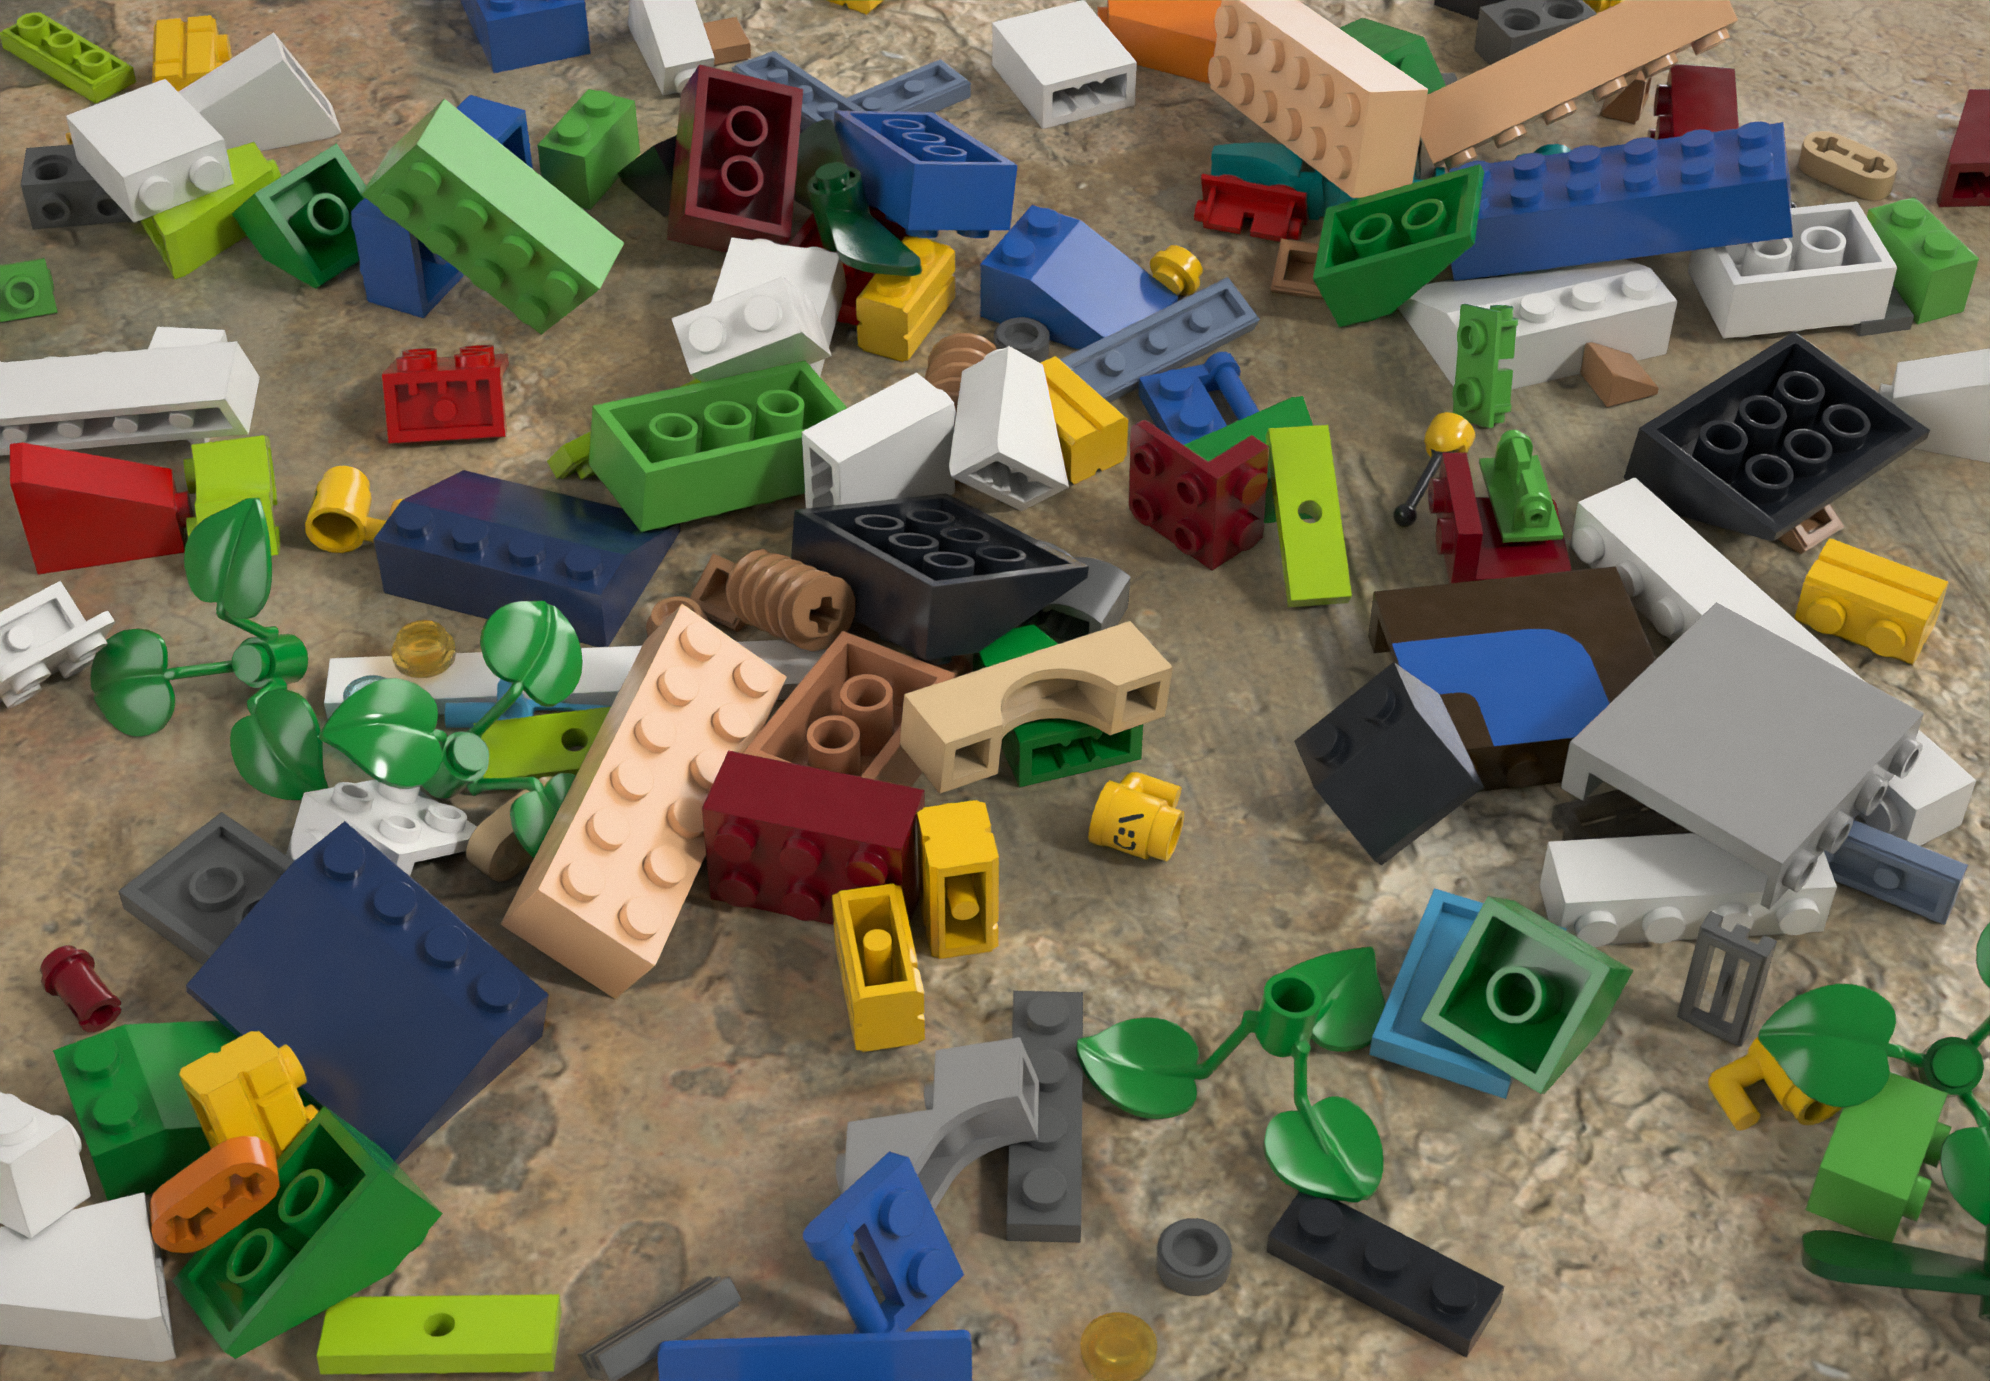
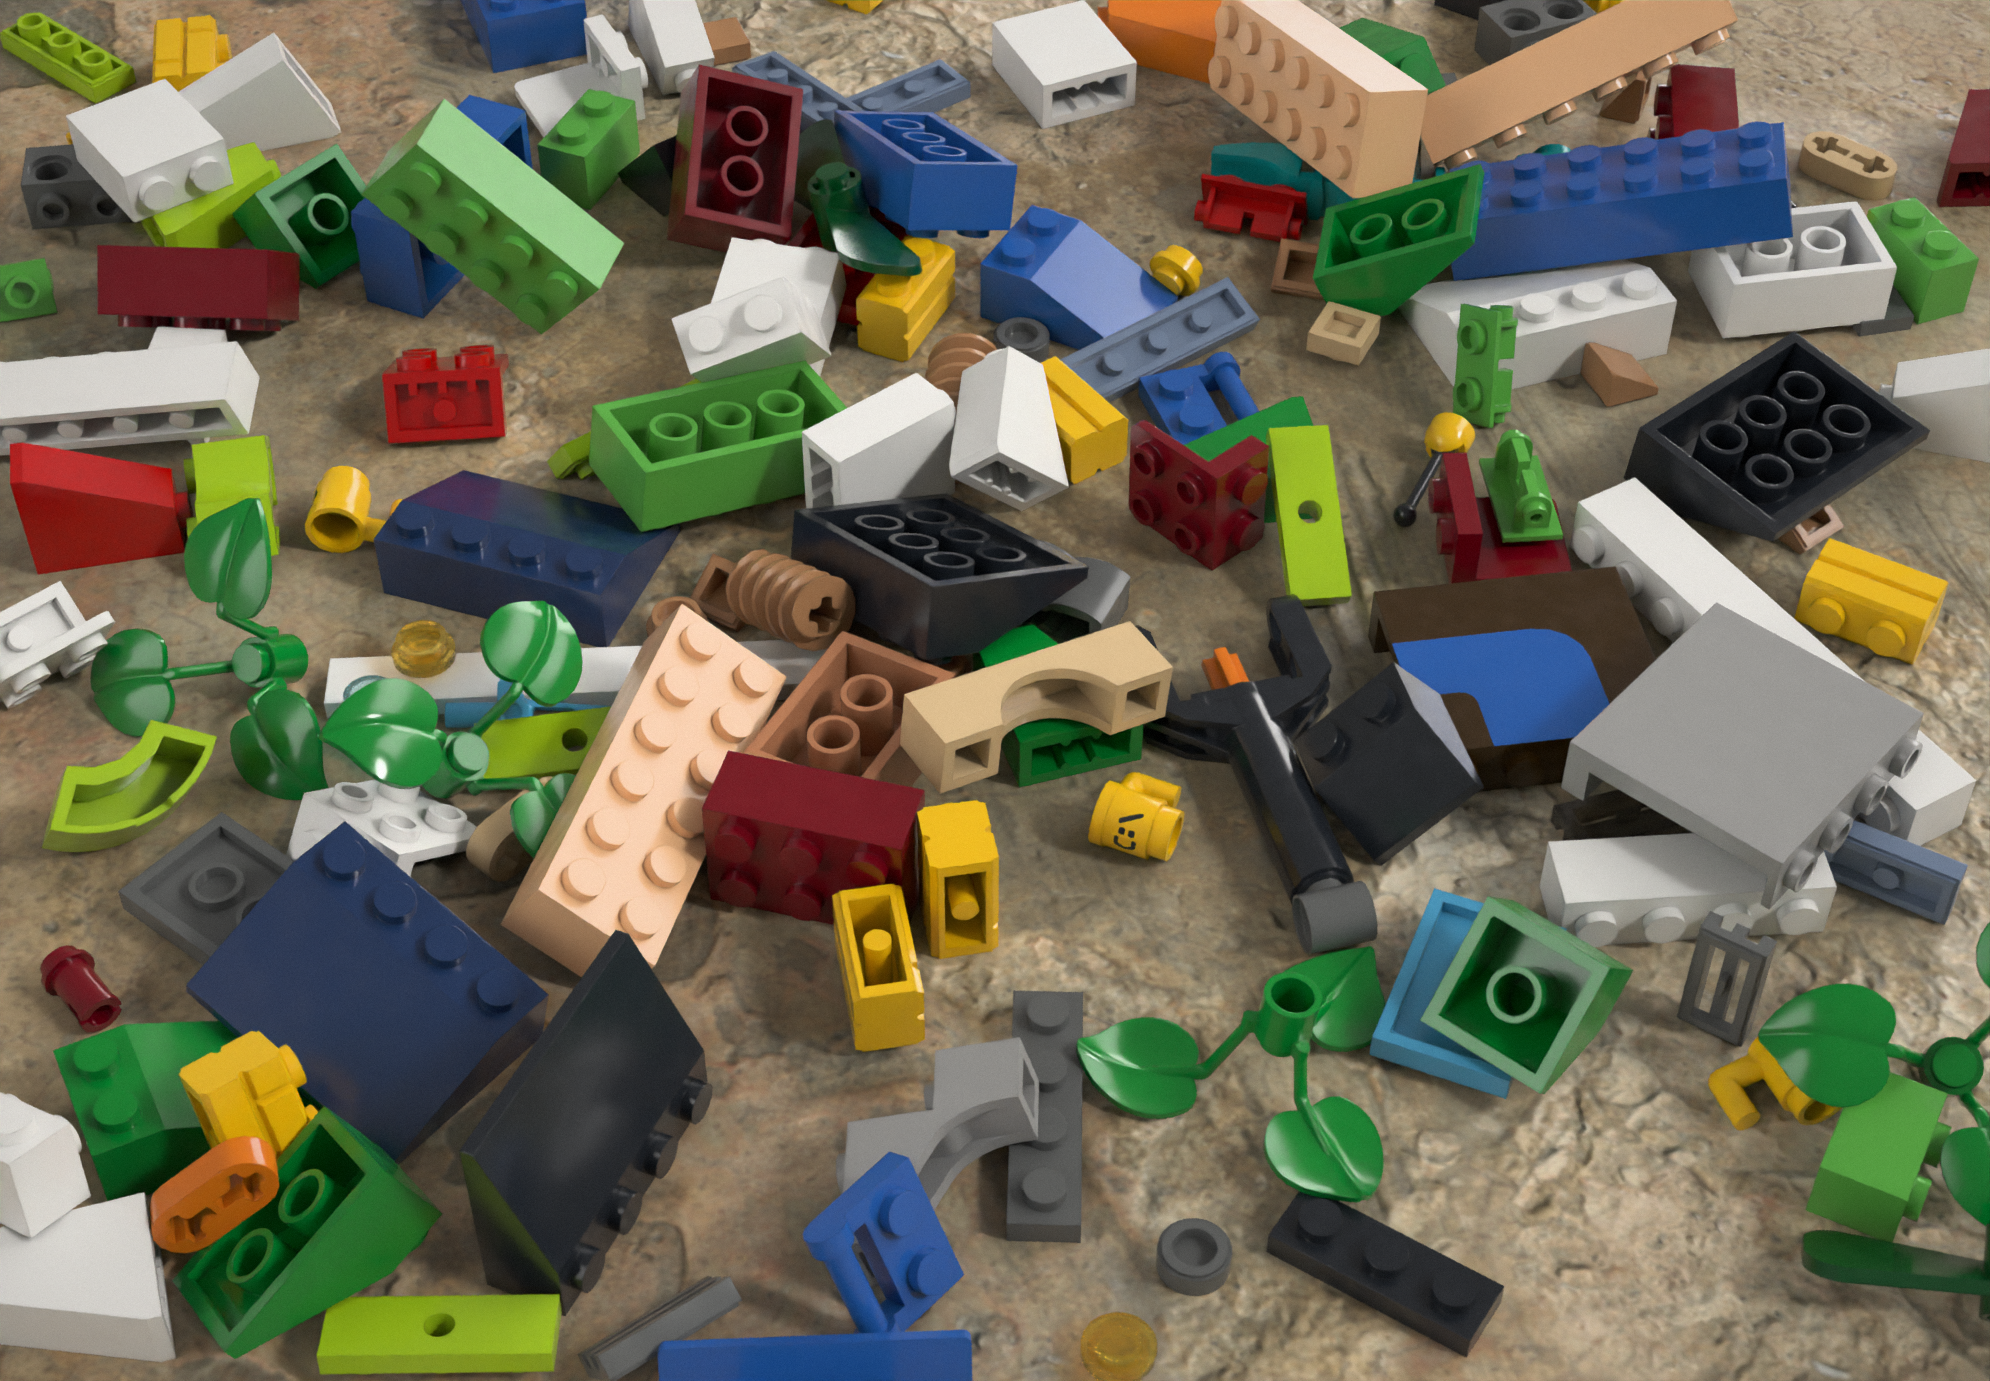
(129, 795): none -> lime brick
(198, 287): none -> dark red brick
(583, 1129): none -> black slope
(608, 69): none -> white bracket
(1255, 733): none -> black piece
(1343, 333): none -> tan plate

